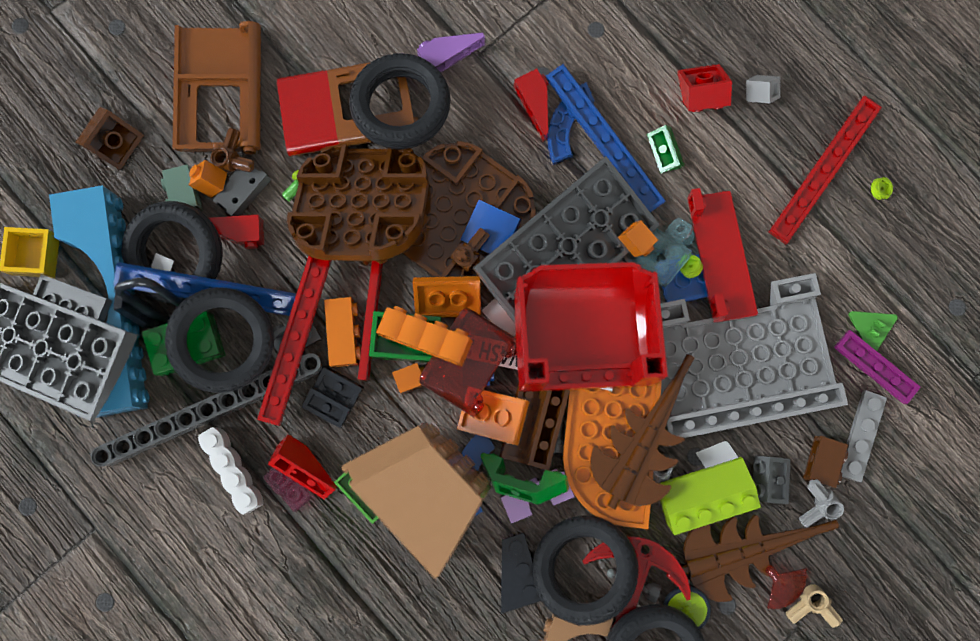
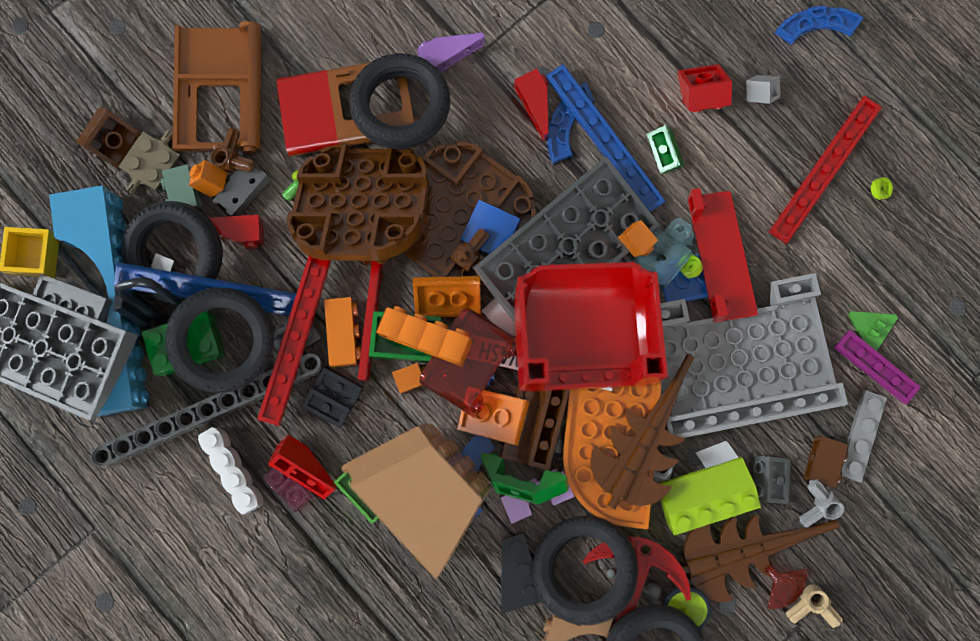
(148, 160): none -> dark tan plate
(818, 18): none -> blue tile

